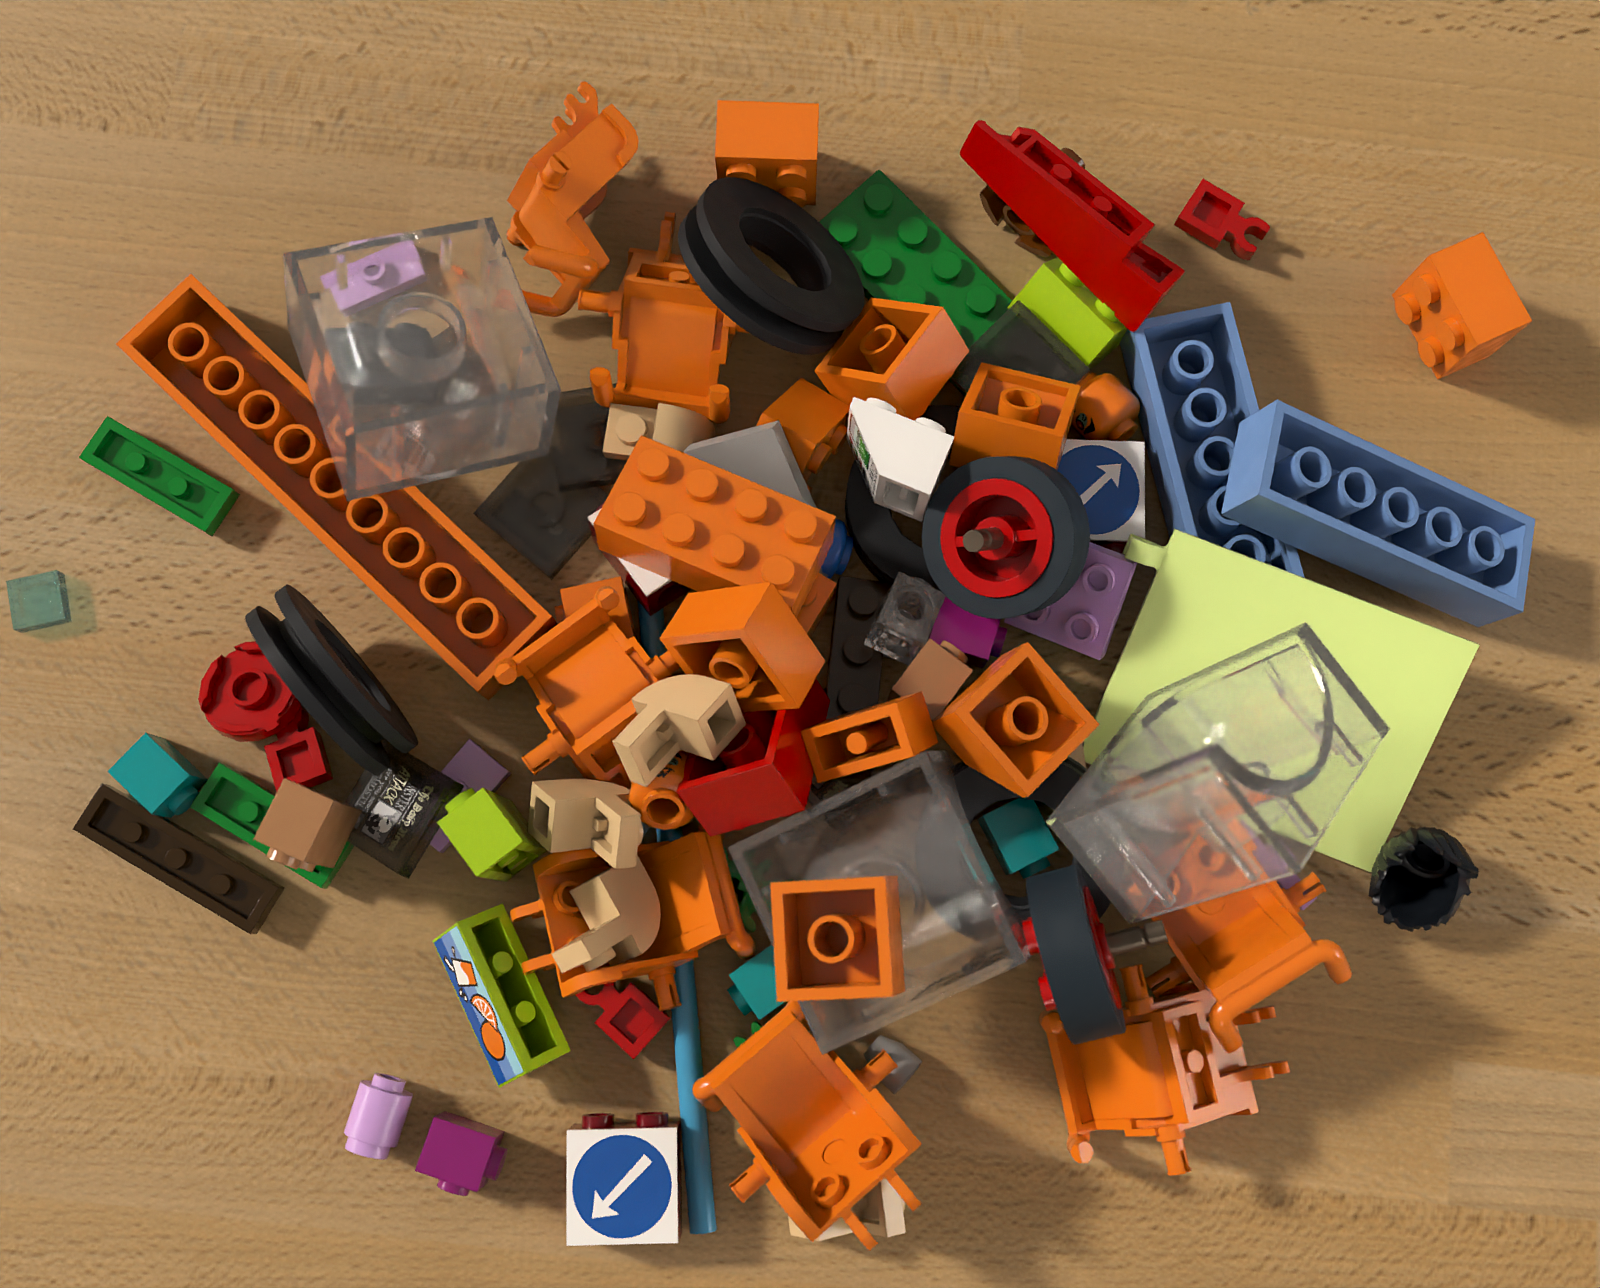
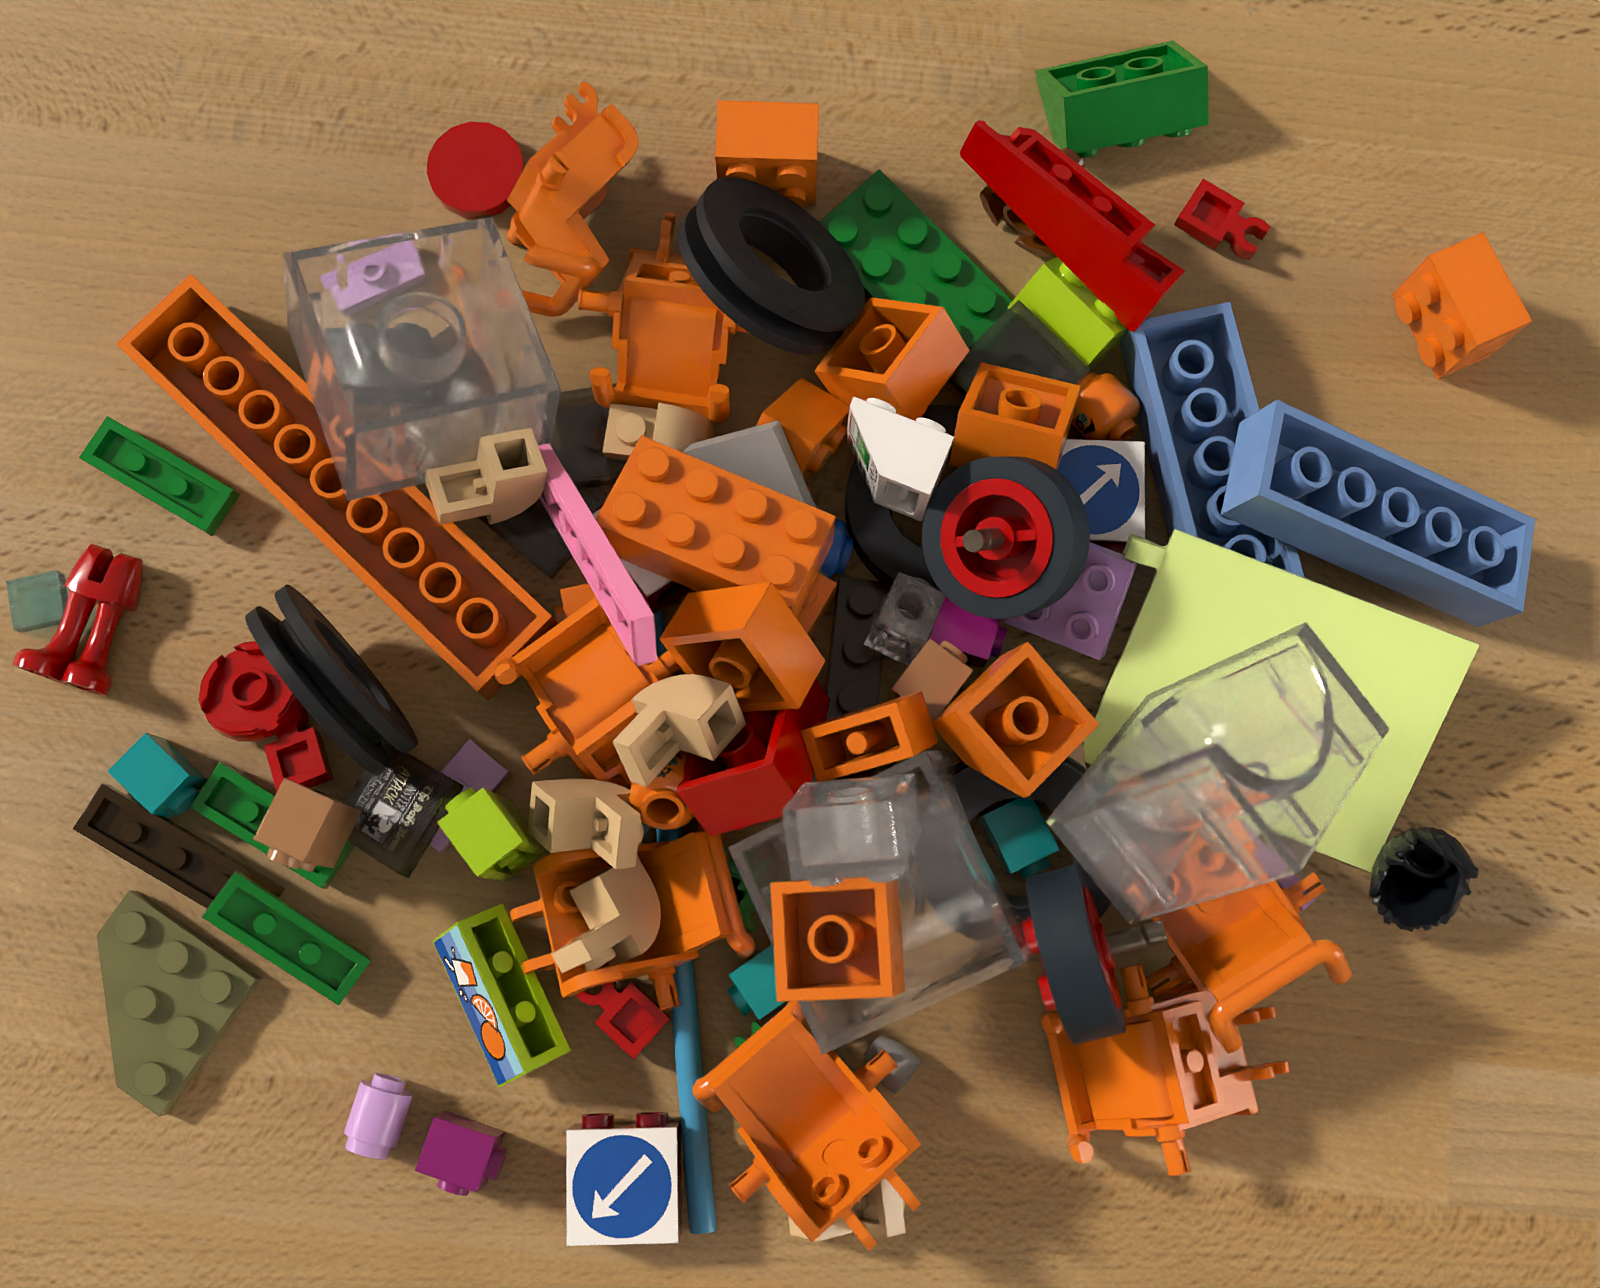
(93, 581): none -> red piece
(164, 999): none -> olive plate
(286, 937): none -> green plate
(474, 169): none -> red tile
(498, 484): none -> tan brick
(598, 561): none -> bright pink tile
(853, 829): none -> clear brick
(1125, 98): none -> green slope

